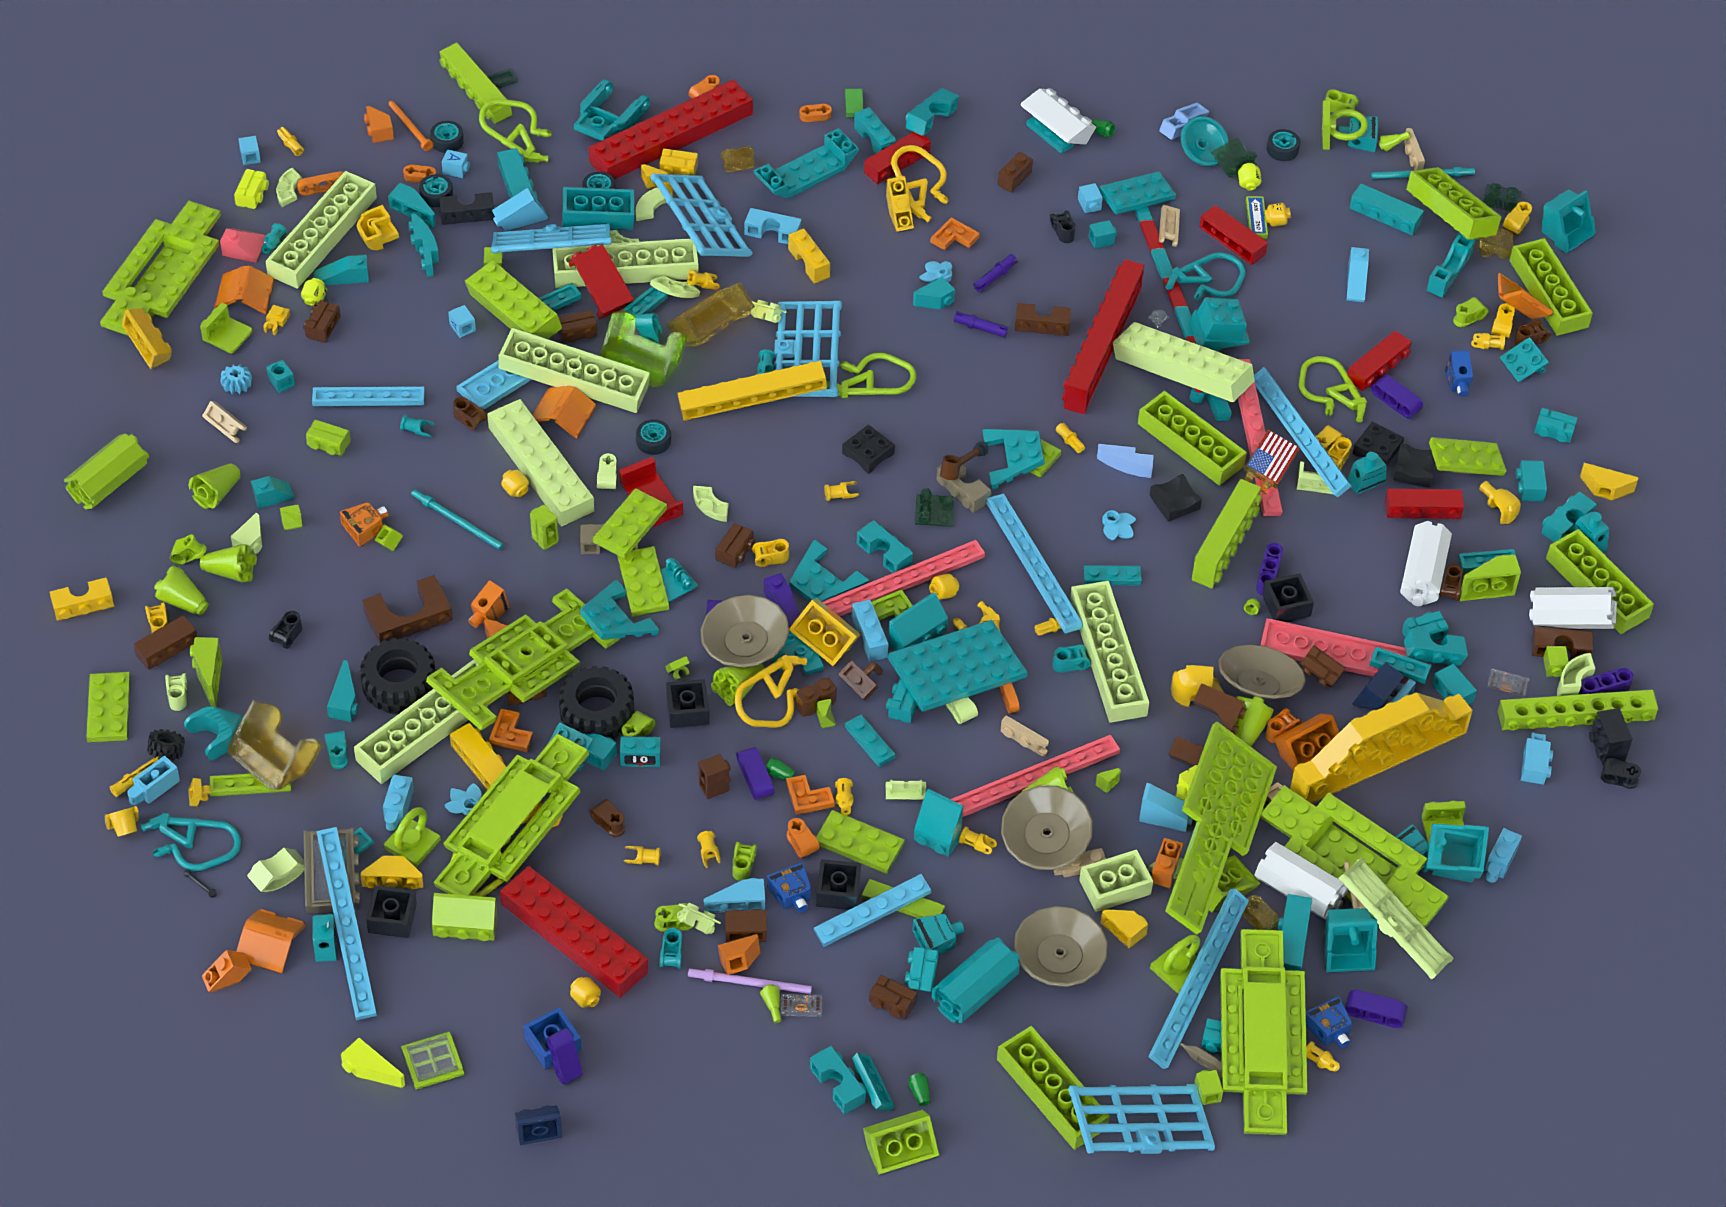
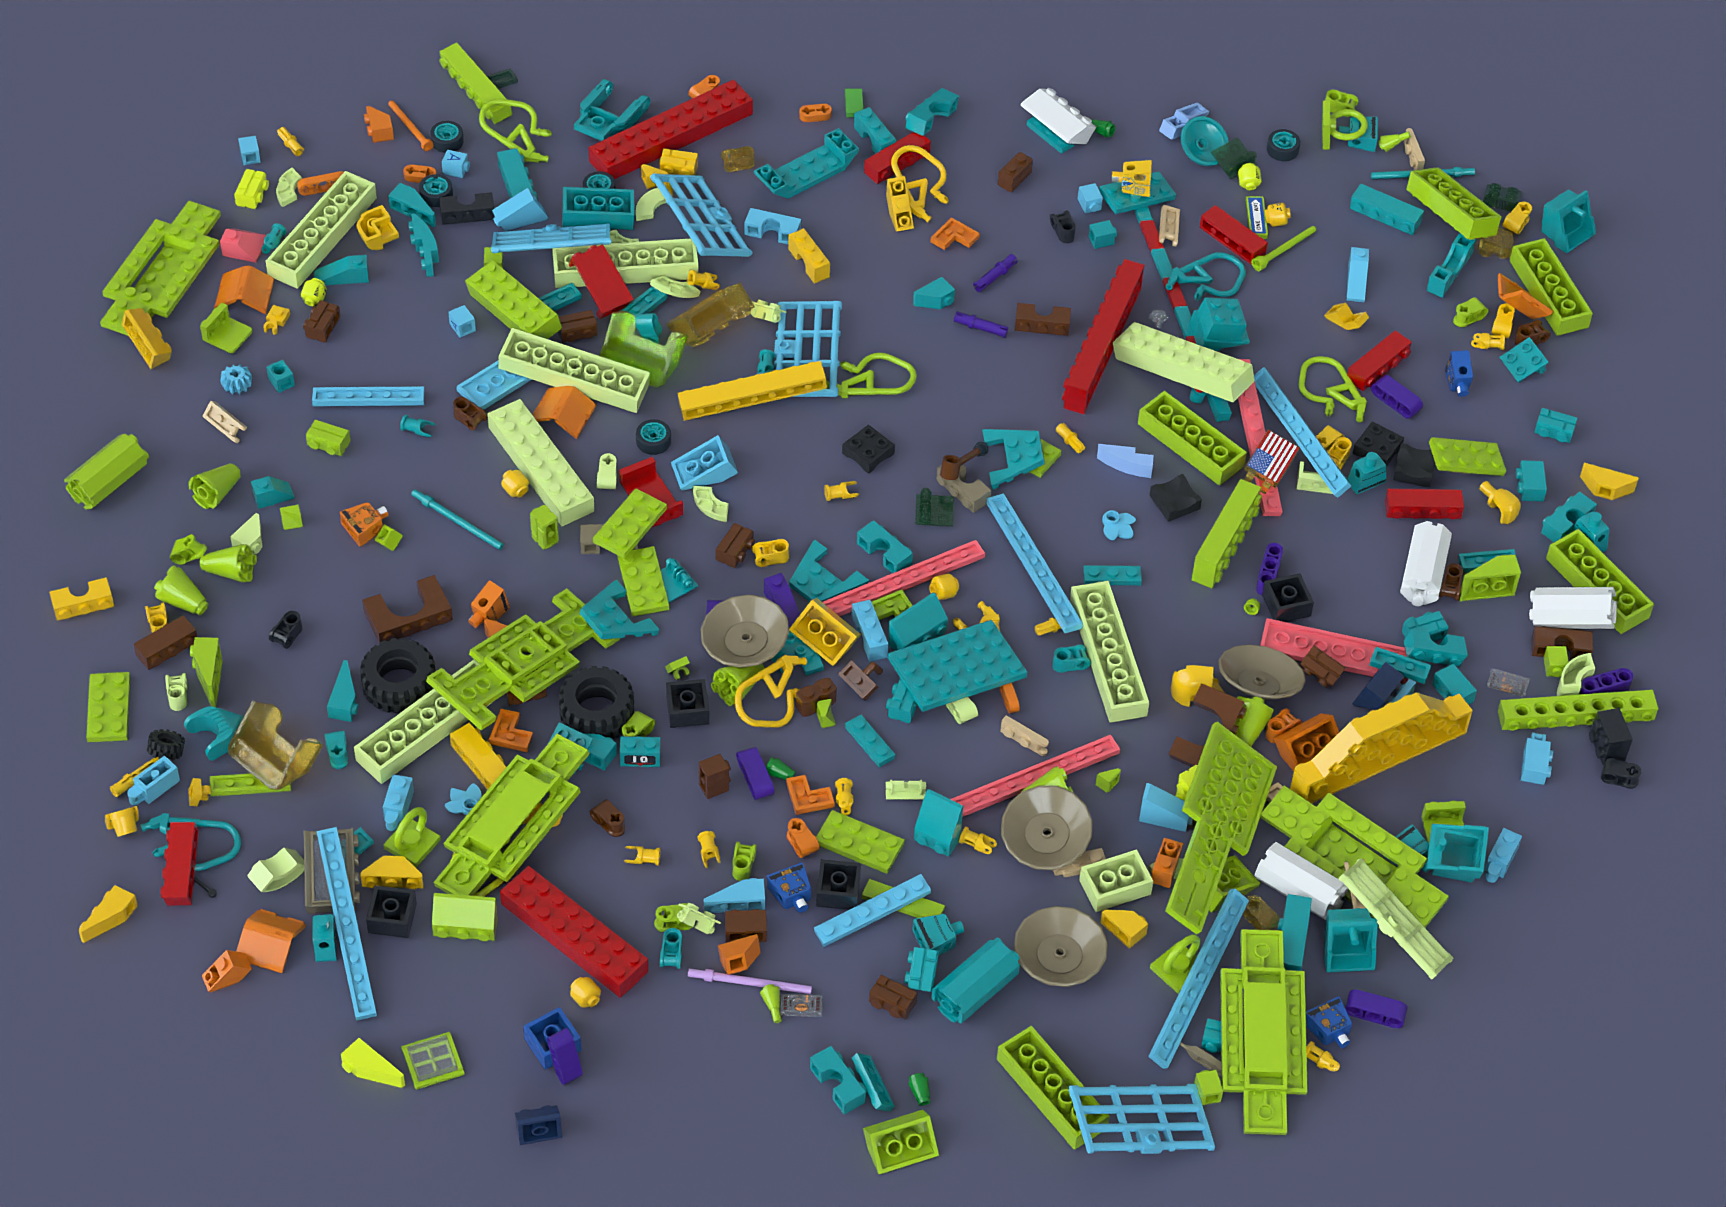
(111, 912): none -> yellow slope
(180, 863): none -> red brick
(705, 465): none -> medium azure slope
(936, 270): medium azure plate -> none
(1135, 177): none -> yellow torso
(1260, 262): none -> lime piece
(1343, 316): none -> yellow slope

